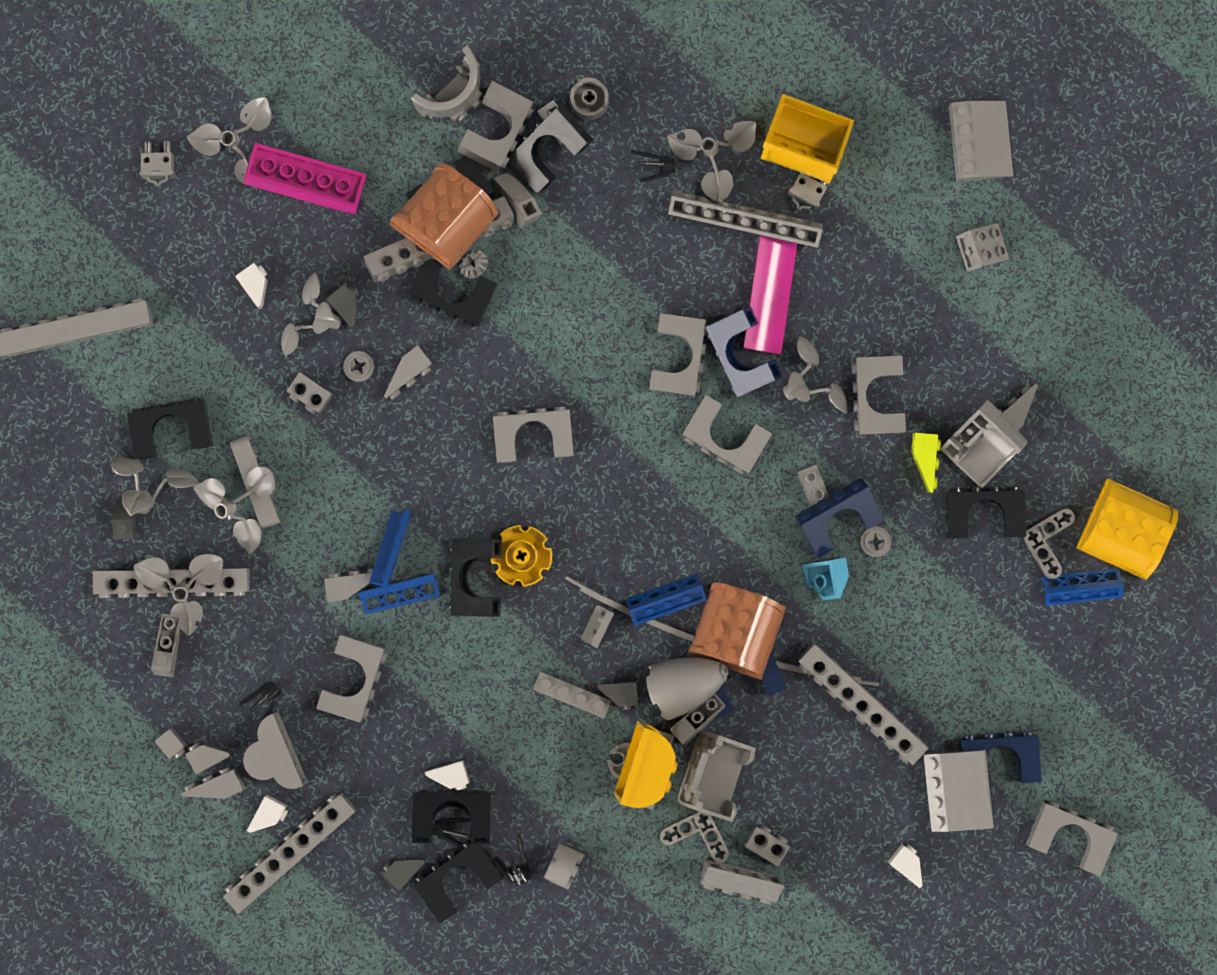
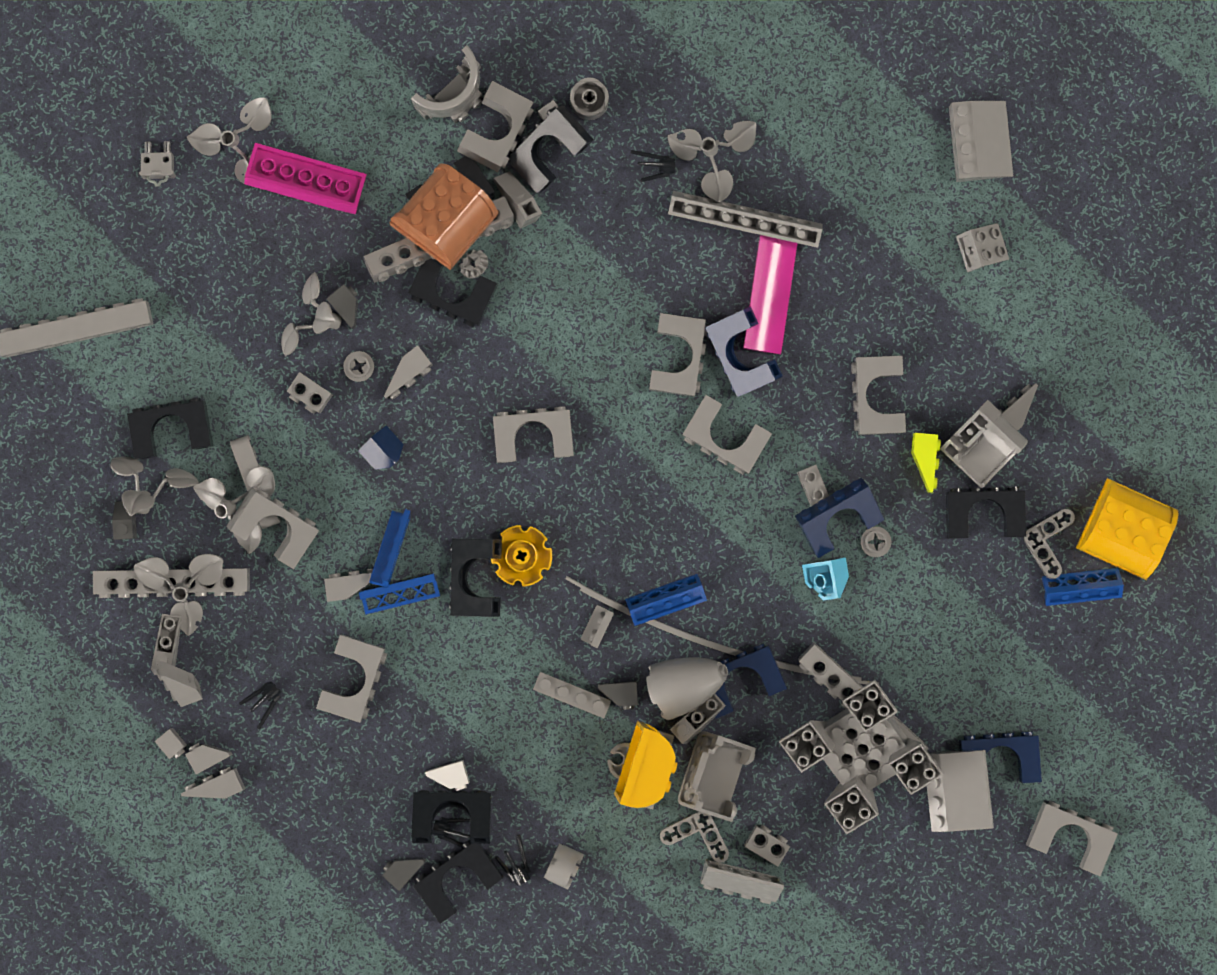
(180, 683): none -> light grey slope
(234, 894): light grey brick -> none
(254, 283): white slope -> none
(256, 507): none -> light grey arch
(268, 814): white slope -> none
(274, 755): light grey brick -> none
(382, 449): none -> dark blue slope
(737, 629): nougat container -> none
(797, 388): light grey plant -> none
(807, 138): yellow container -> none
(807, 192): light grey piece -> none
(870, 714): none -> light grey slope
(907, 864): white slope -> none

